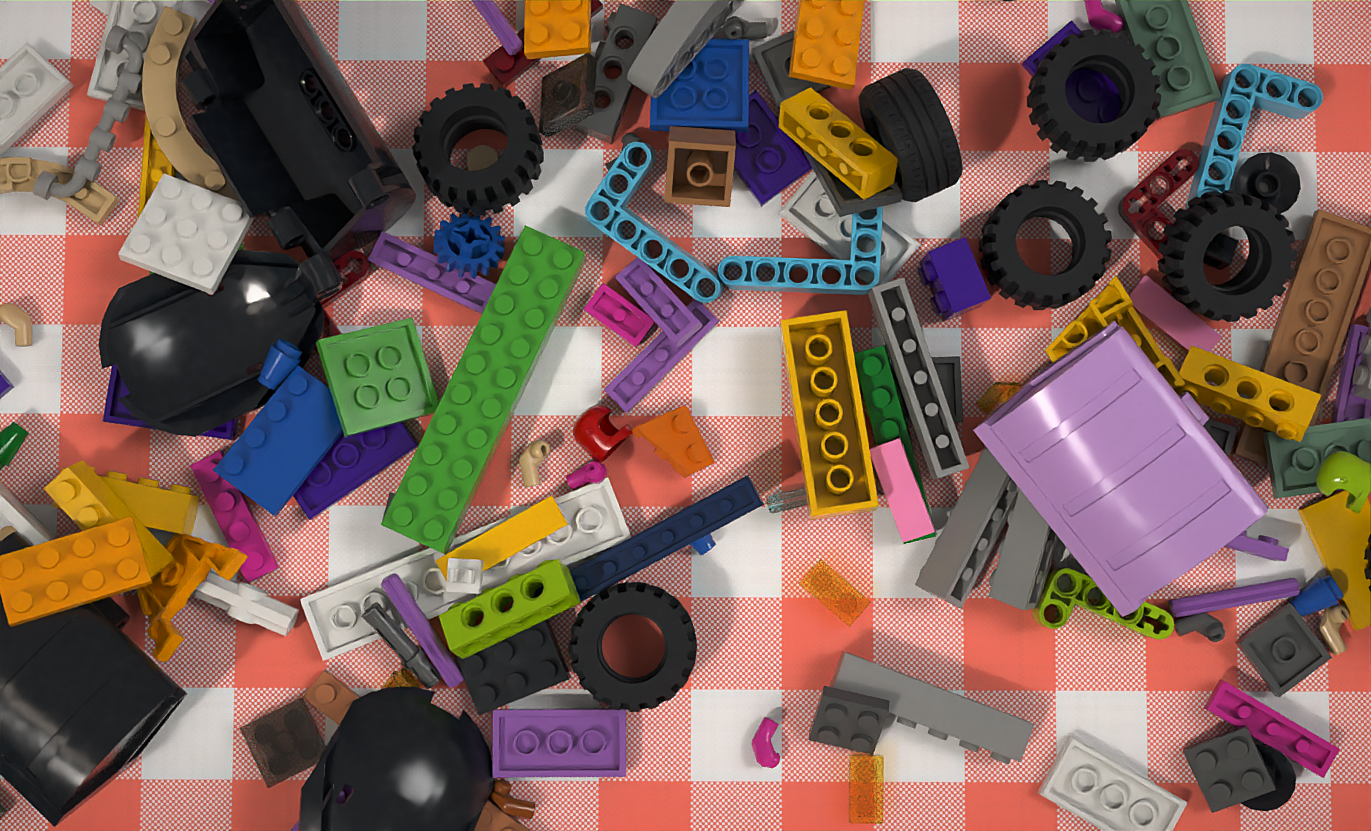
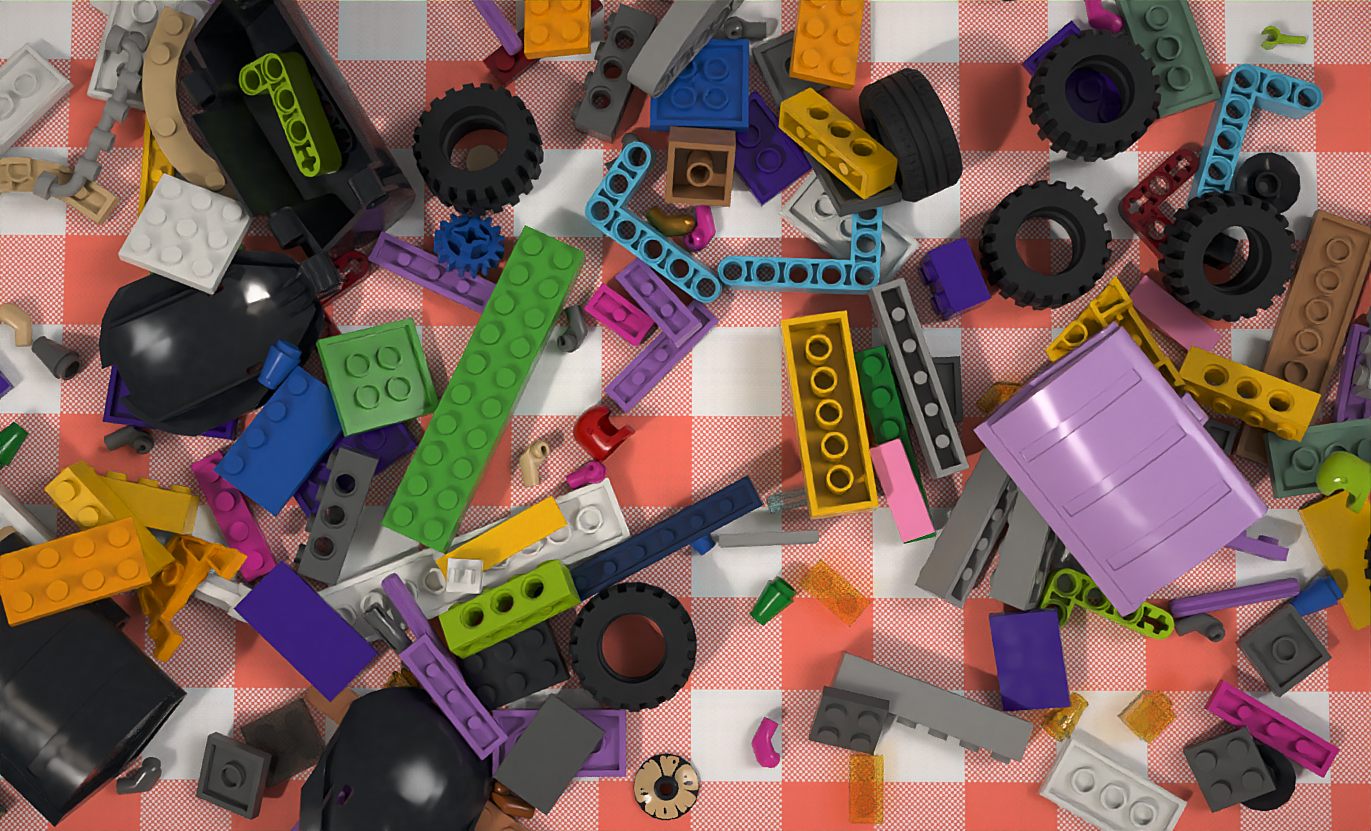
(57, 358): none -> dark grey cone
(131, 436): none -> dark grey arm
(144, 779): none -> dark grey arm
(233, 775): none -> dark grey plate
(298, 107): none -> lime beam
(306, 630): none -> dark purple tile
(328, 565): none -> dark grey brick
(453, 696): none -> medium lavender plate
(549, 754): none -> dark grey tile
(568, 95): clear smoke plate -> none
(575, 333): none -> dark grey arm
(666, 769): none -> tan dish
(670, 225): none -> pearl gold arm
(677, 441): orange wing -> none
(703, 231): none -> dark pink arm
(768, 538): none -> light grey tile
(773, 600): none -> green cone
(1030, 659): none -> dark purple tile
(1062, 721): none -> clear yellow cone
(1148, 715): none -> clear yellow brick
(1280, 38): none -> lime hand
(1329, 628): tan arm -> none

